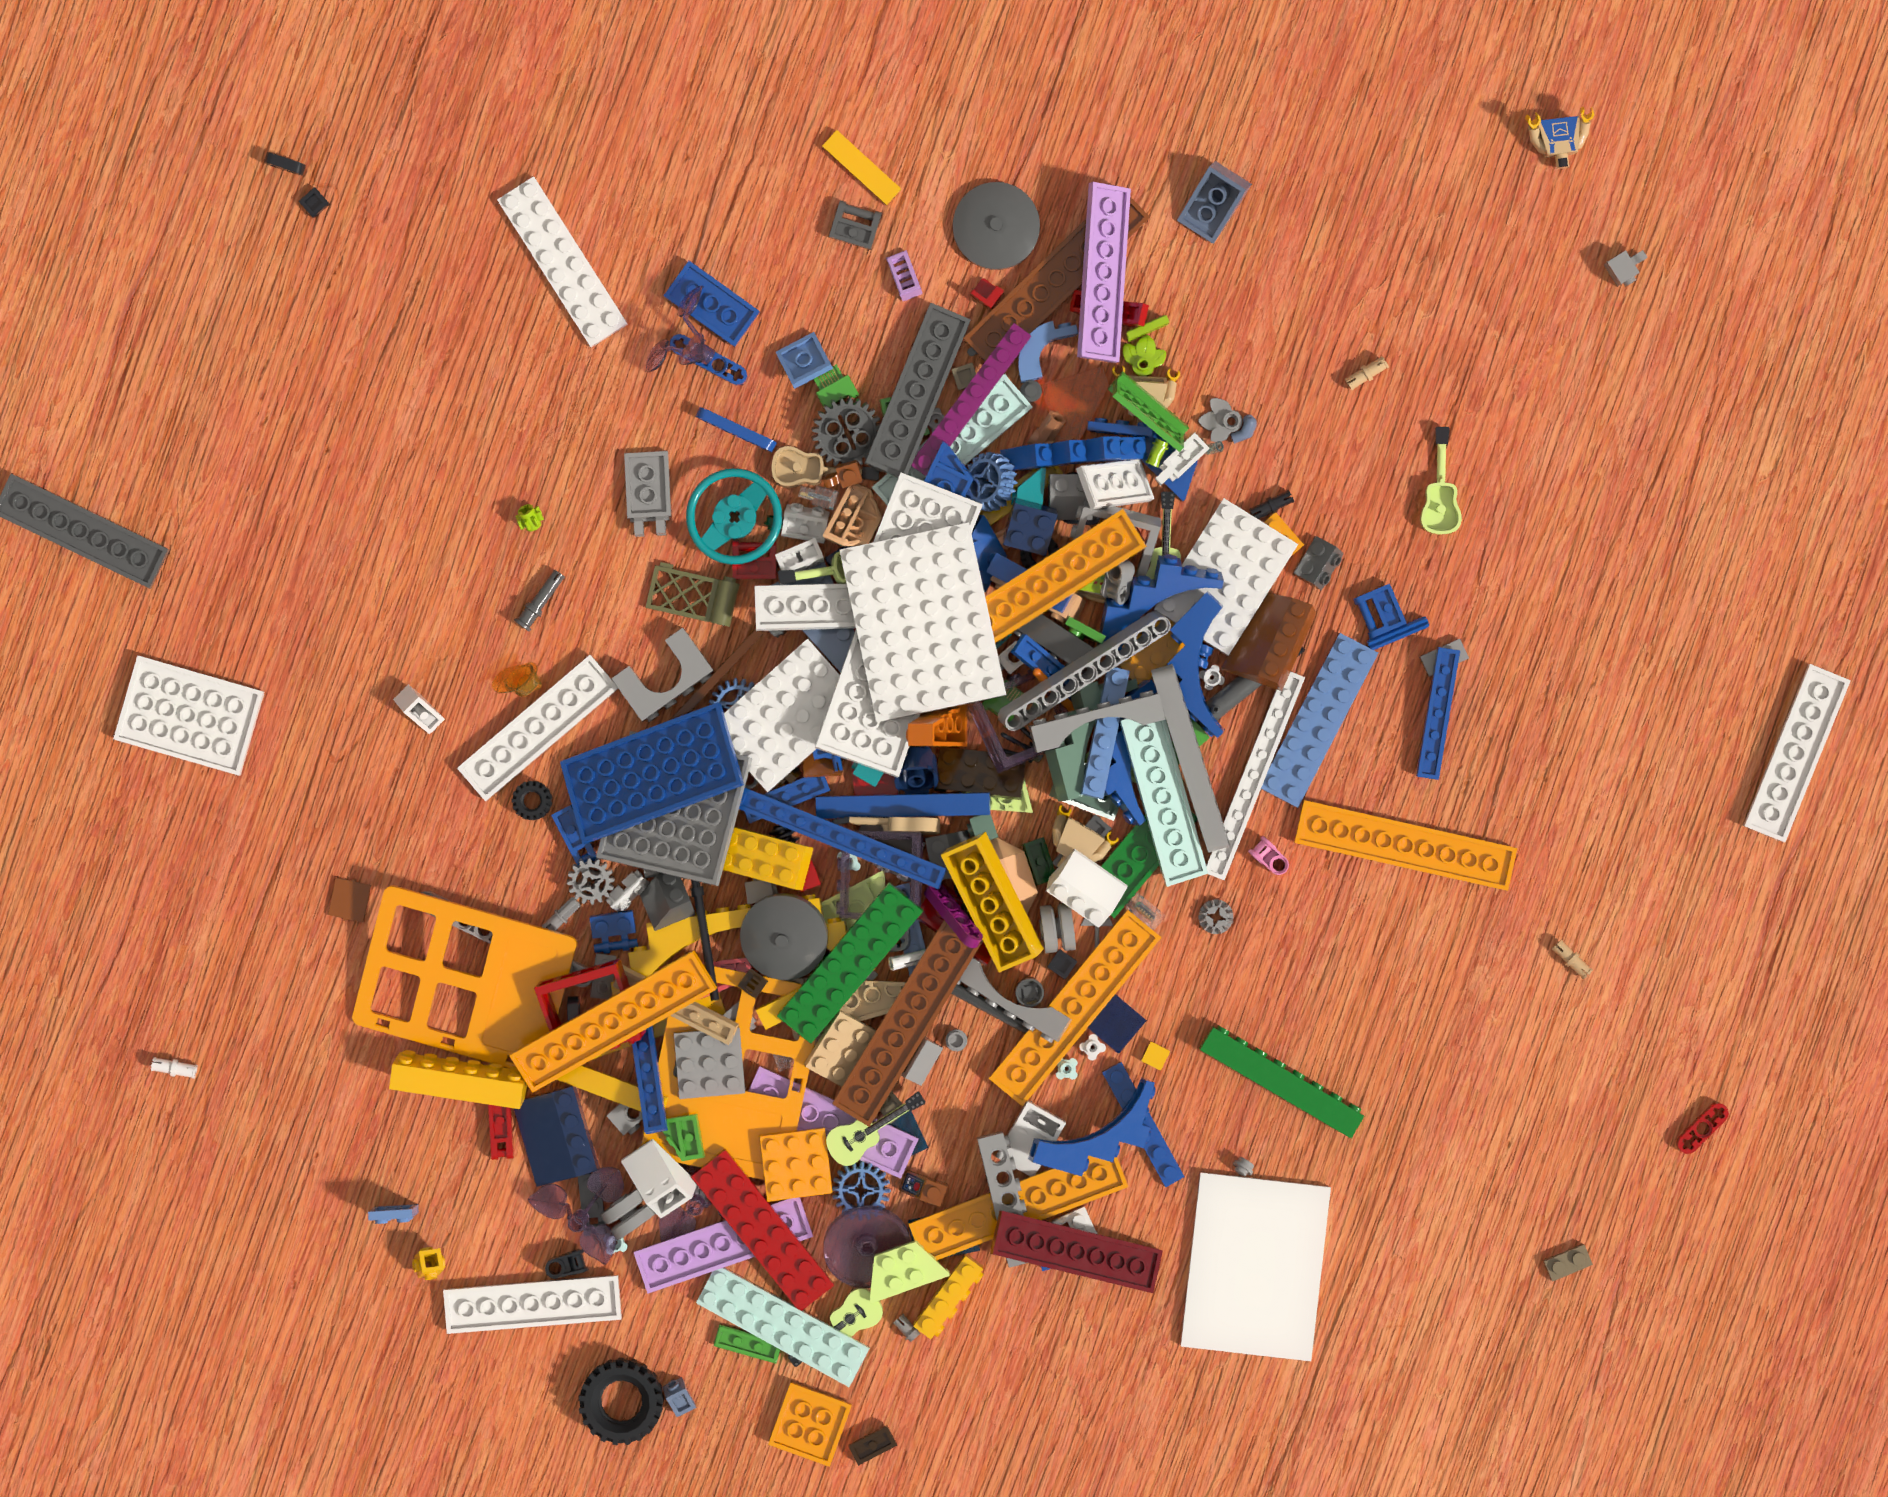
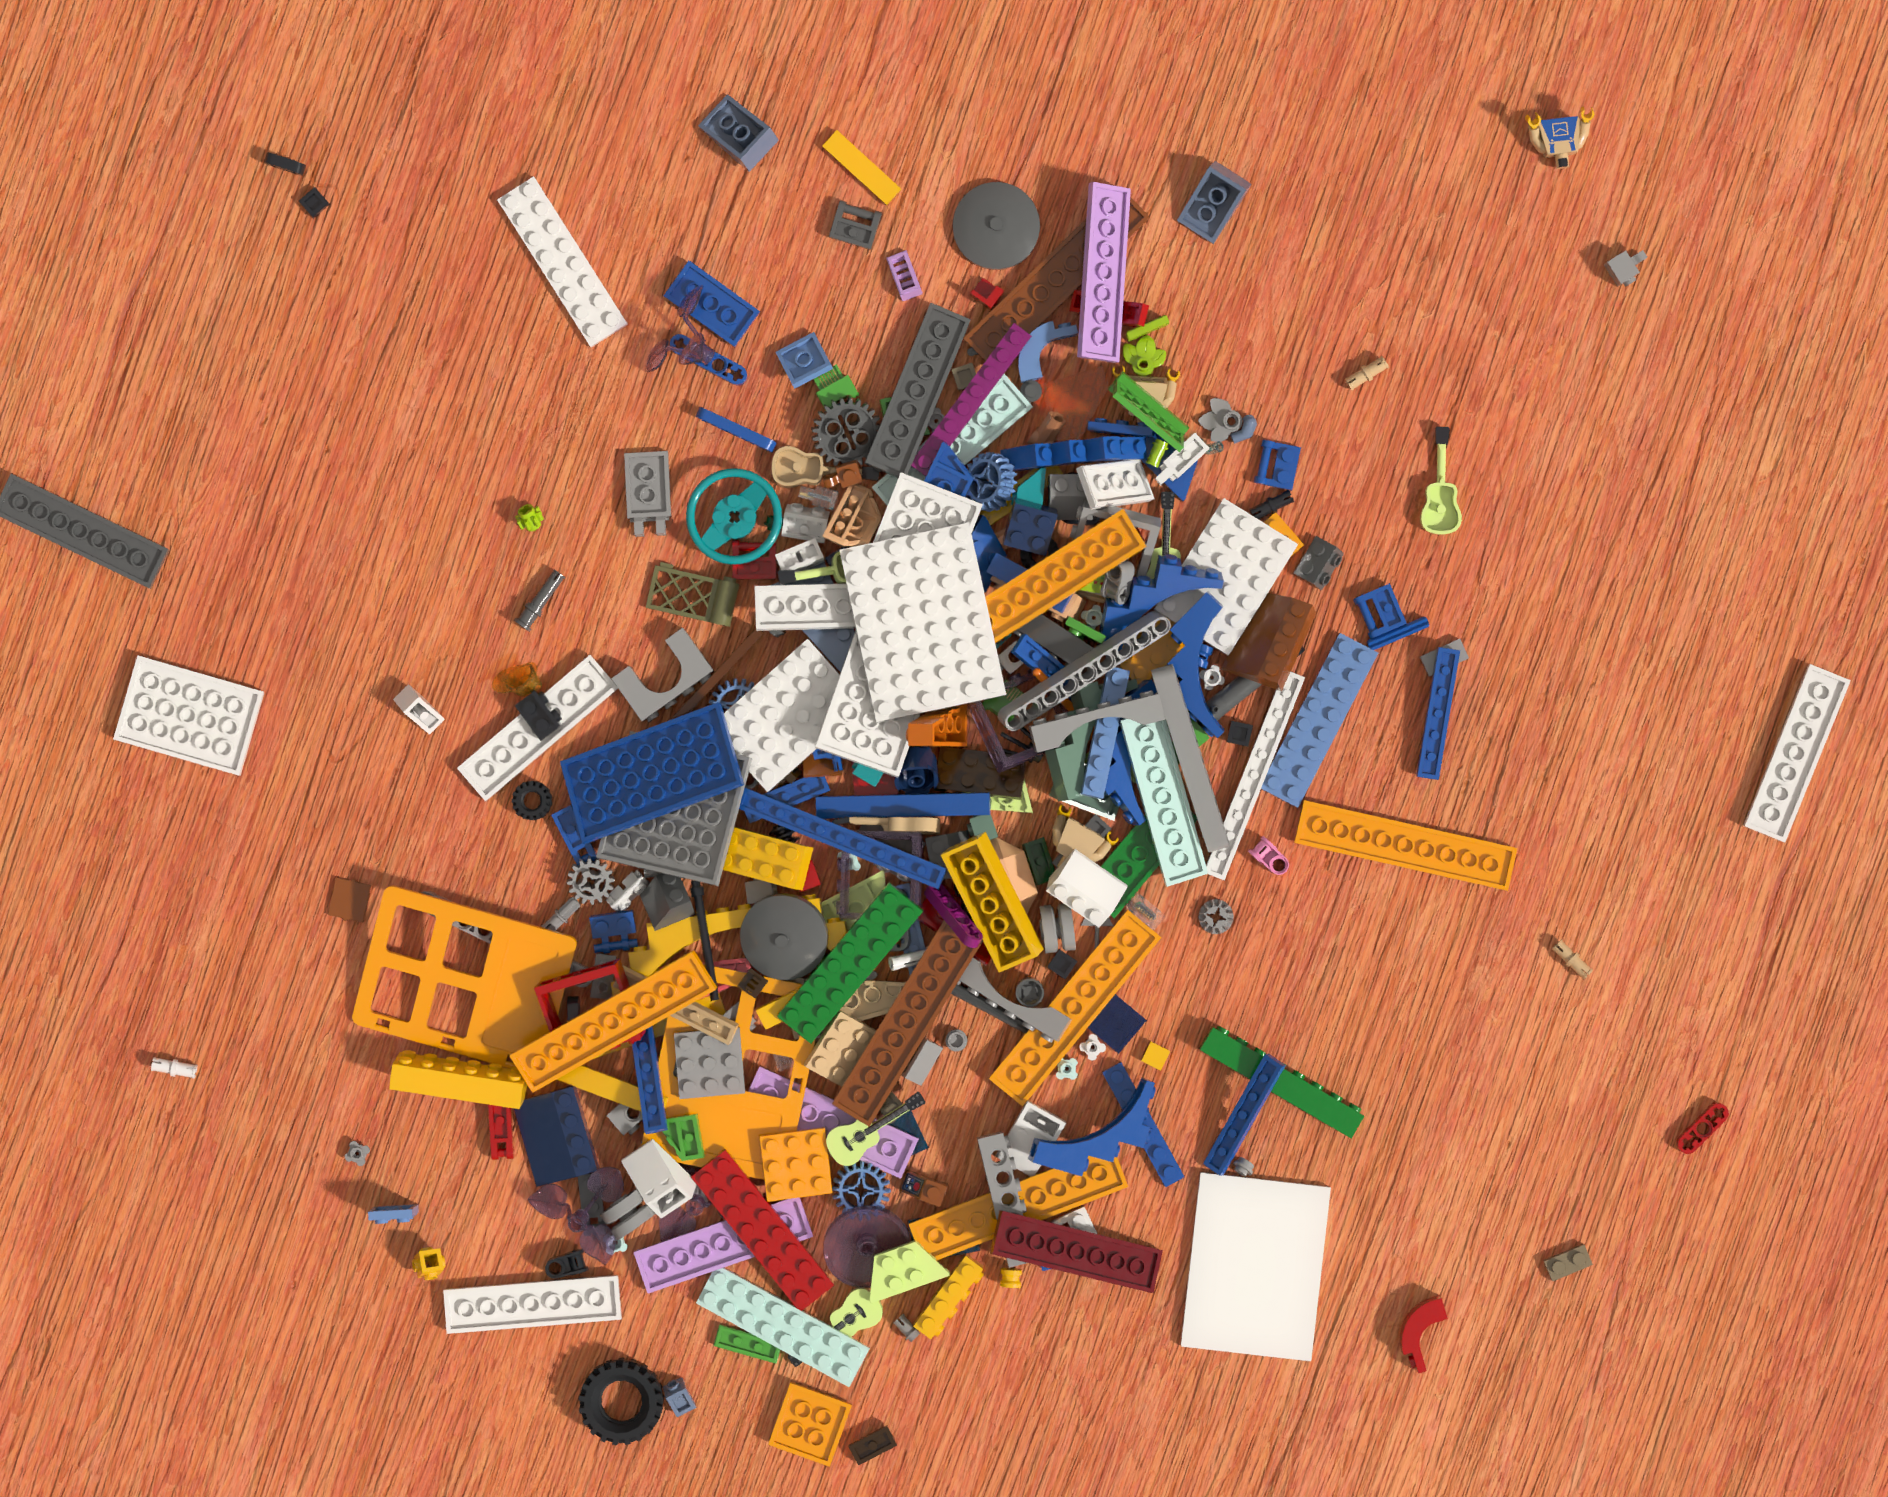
(363, 1151): none -> light grey plate
(539, 715): none -> black bracket
(739, 132): none -> sand blue slope
(1010, 1277): none -> yellow wheel
(1087, 616): none -> light aqua plate
(1239, 733): none -> black plate
(1244, 1114): none -> blue plate
(1284, 466): none -> blue plate
(1414, 1324): none -> red arch

